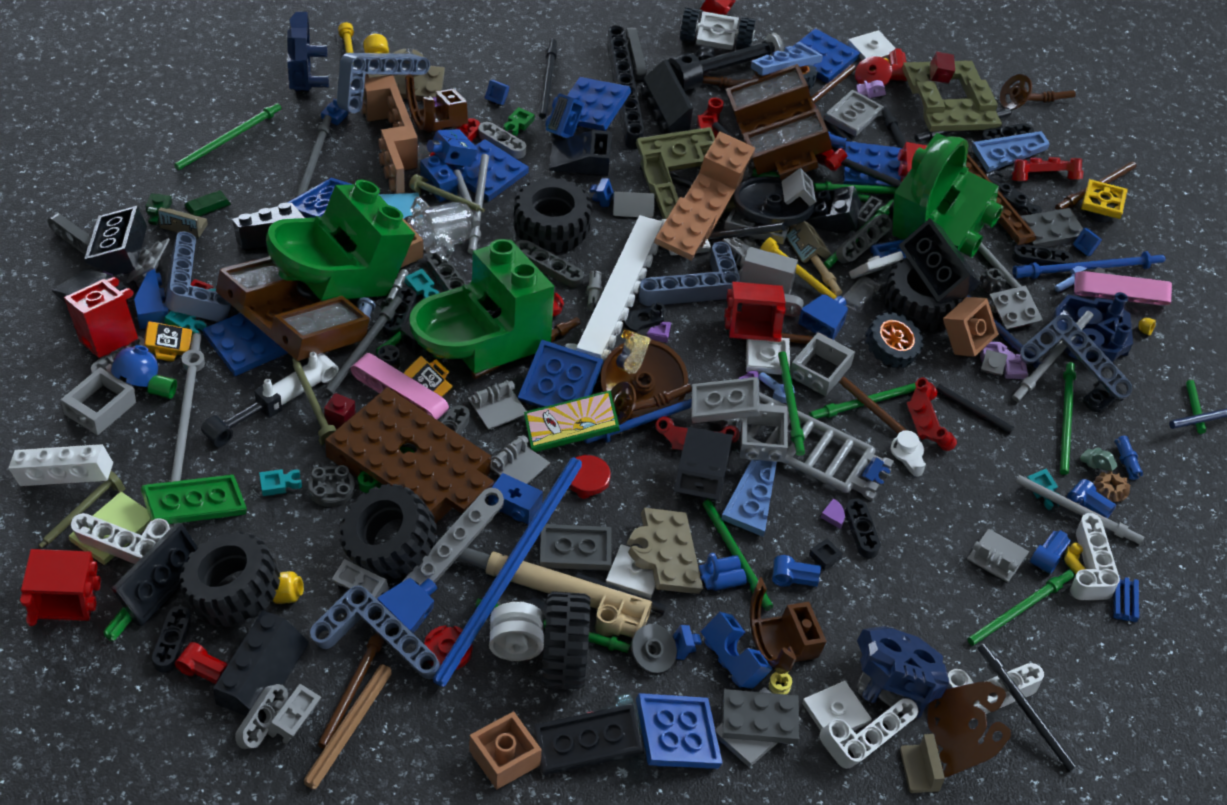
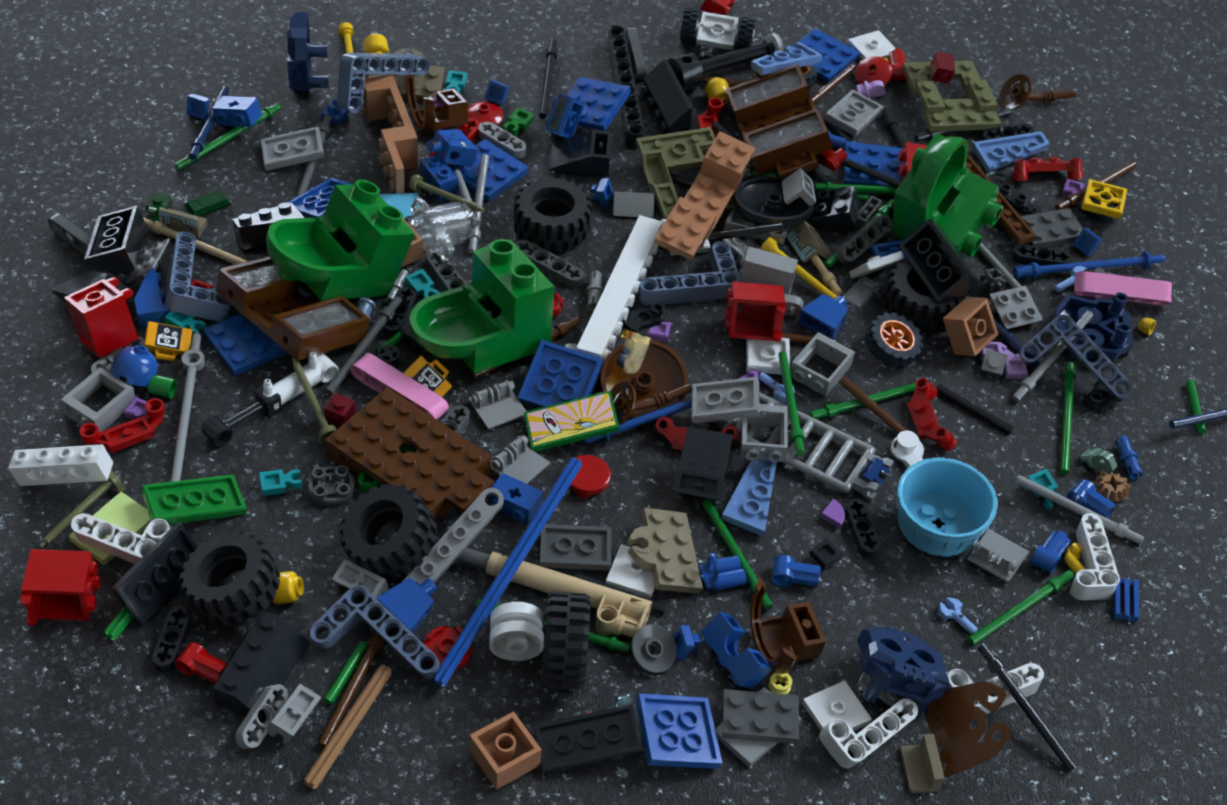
(126, 433): none -> red plate
(135, 409): none -> medium lavender tile
(160, 228): none -> tan bar
(197, 106): none -> blue tile
(199, 142): none -> dark blue bar
(237, 111): none -> blue brick
(292, 148): none -> light grey tile
(345, 673): none -> green bar
(456, 80): none -> teal plate
(485, 112): none -> red dish
(717, 89): none -> yellow head
(945, 492): none -> medium azure piece
(955, 613): none -> light blue bar
(1072, 187): none -> medium lavender tile

